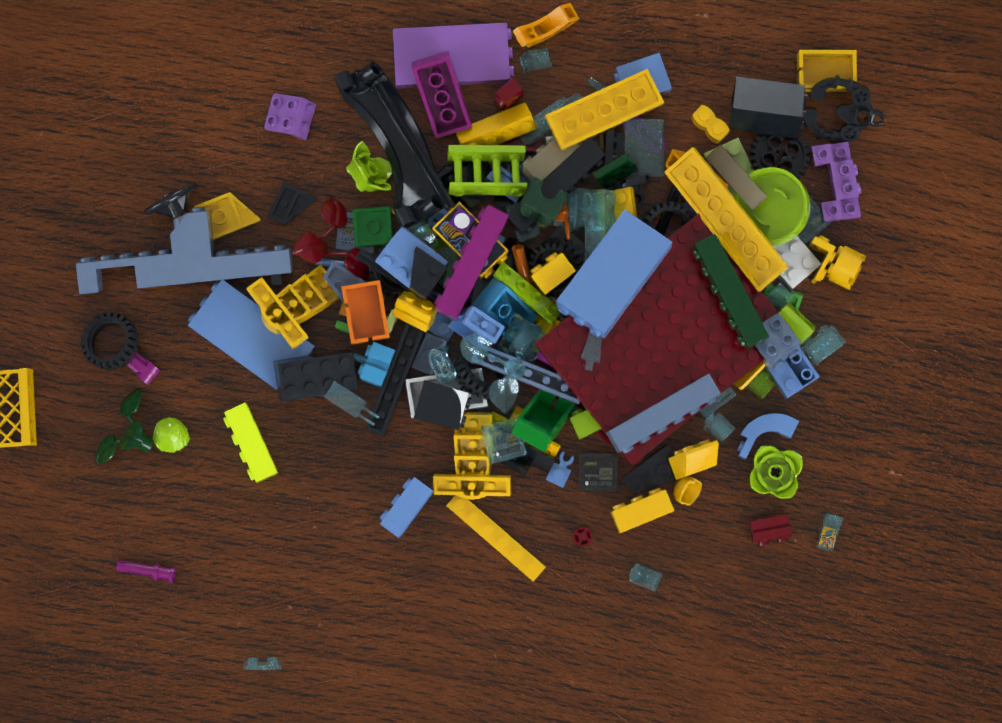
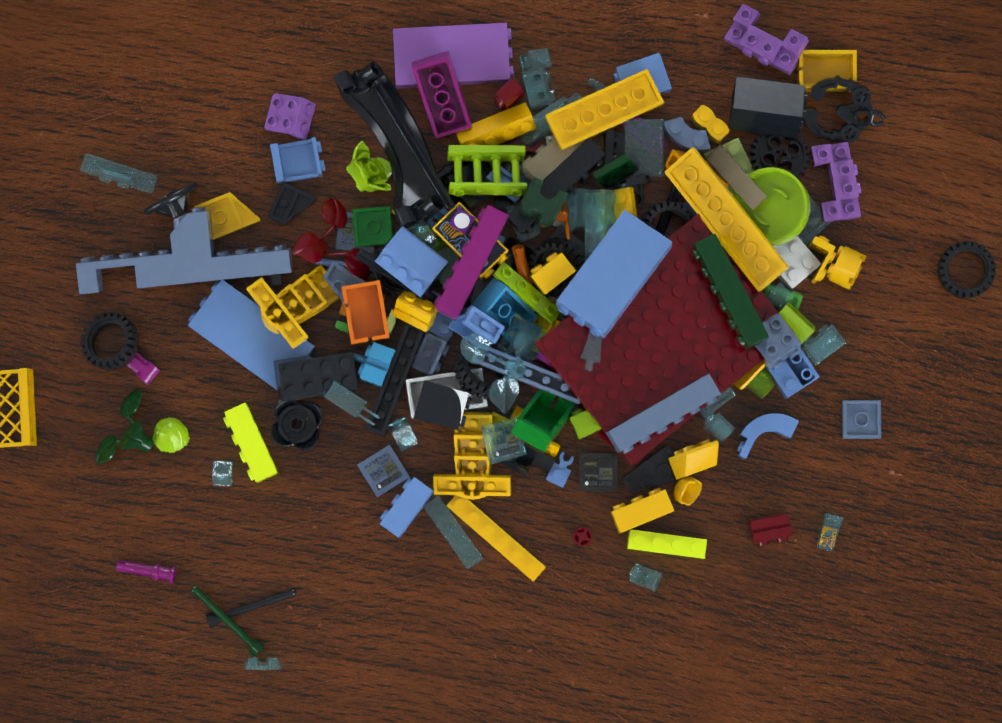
(118, 173): none -> clear light blue bracket
(213, 620): none -> black piece
(222, 473): none -> clear light blue slope
(253, 645): none -> dark green piece
(297, 160): none -> medium blue panel
(303, 438): none -> black brick
(383, 471): none -> sand blue tile
(403, 434): none -> clear light blue bracket
(425, 273): black wing -> none
(442, 368): clear light blue plate -> none
(453, 532): none -> clear light blue tile
(537, 88): none -> clear light blue brick
(546, 27): light orange arch -> none
(667, 544): none -> neon yellow brick
(686, 137): none -> sand blue brick
(763, 46): none -> medium lavender bracket
(786, 461): lime brick -> none
(861, 419): none -> sand blue tile
(977, 249): none -> black tyre

